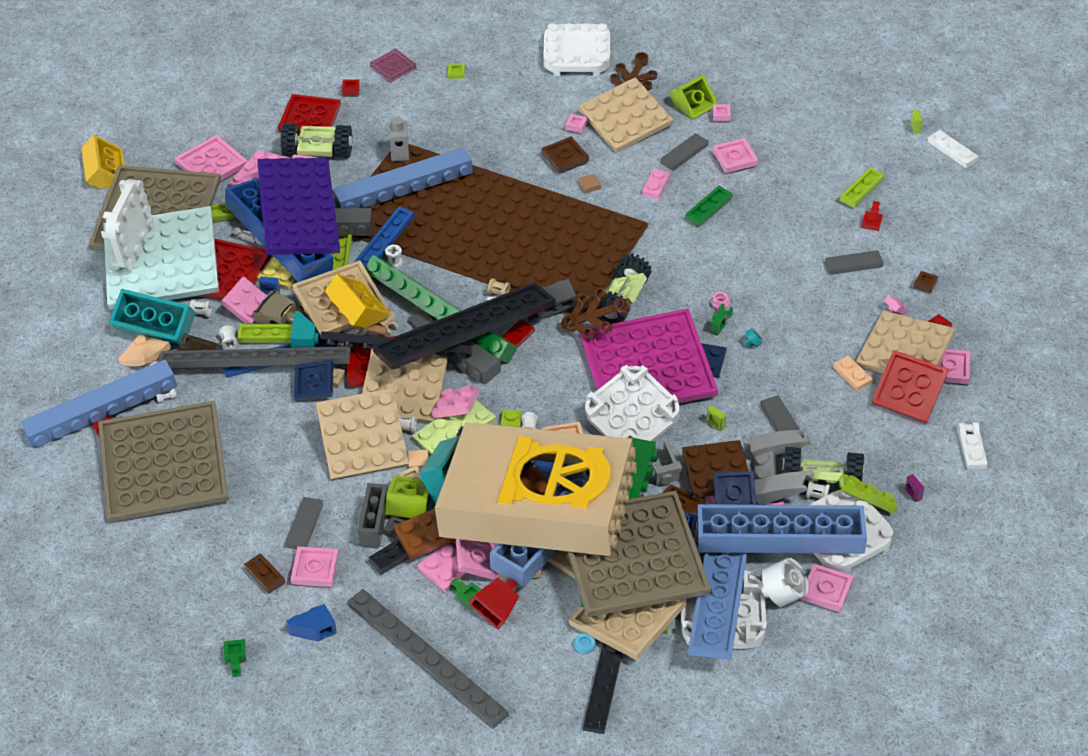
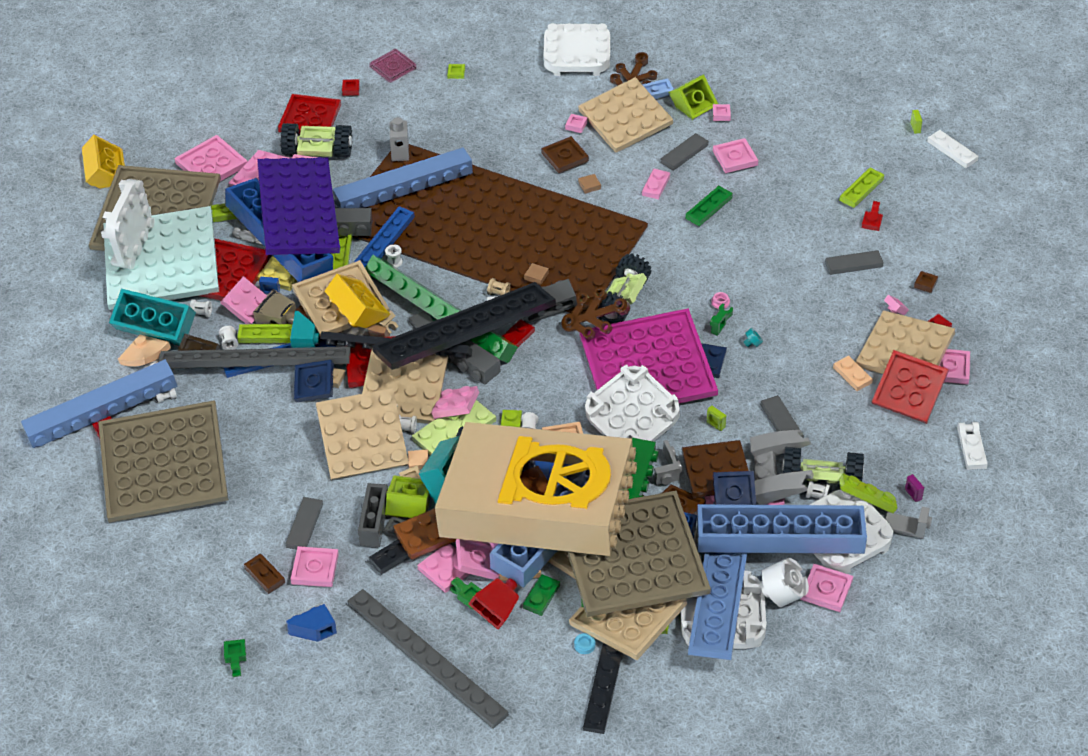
(536, 274): none -> medium nougat tile
(541, 595): none -> green plate
(659, 88): none -> light blue plate
(910, 525): none -> light grey bracket

